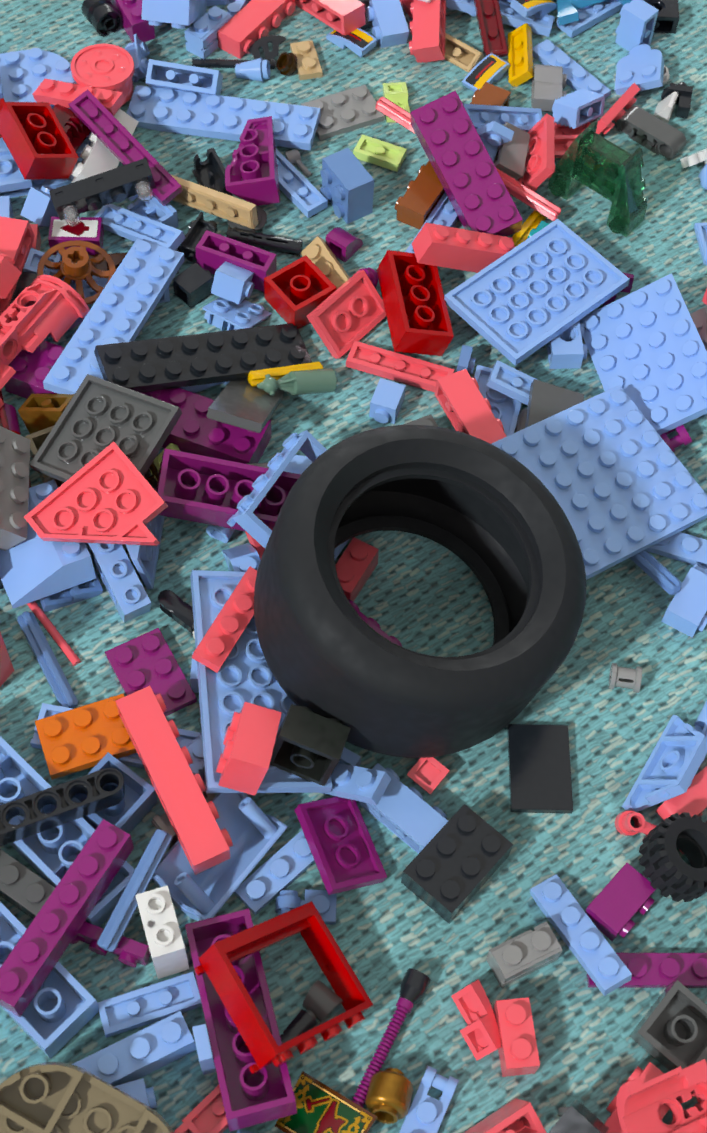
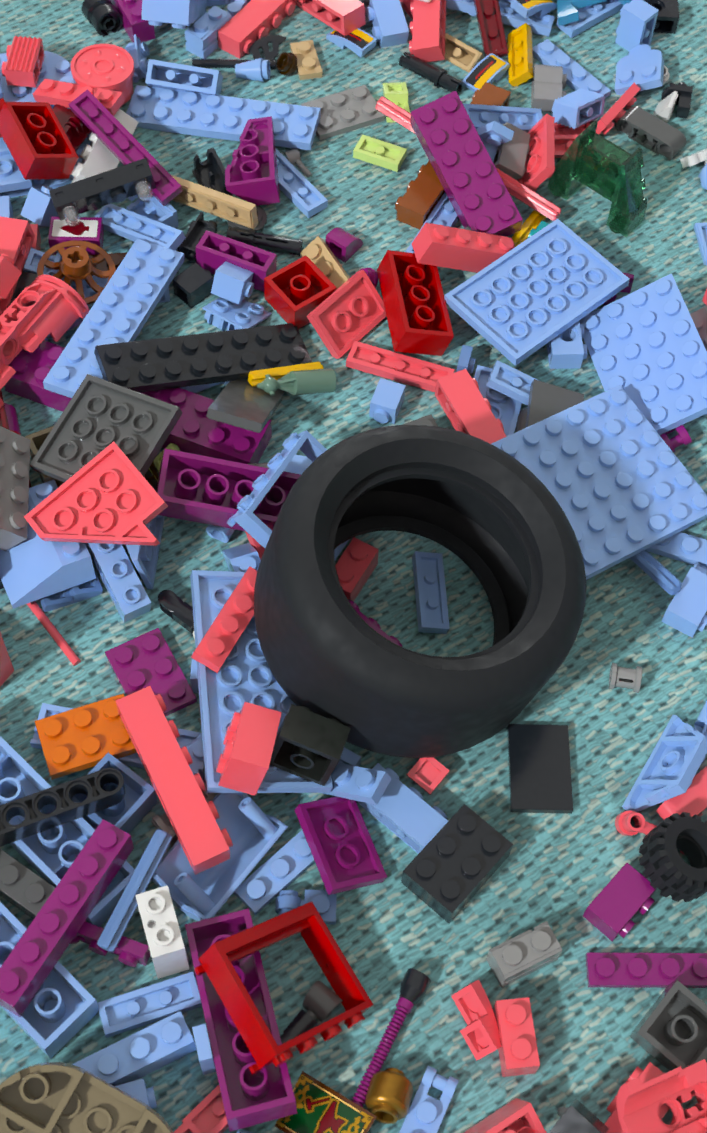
(23, 61): none -> coral brick
(43, 410): pearl gold slope -> none
(47, 660): medium blue axle -> none
(347, 185): medium blue brick -> none
(430, 592): none -> light blue plate
(438, 77): none -> black pin
(580, 935): light blue plate -> none

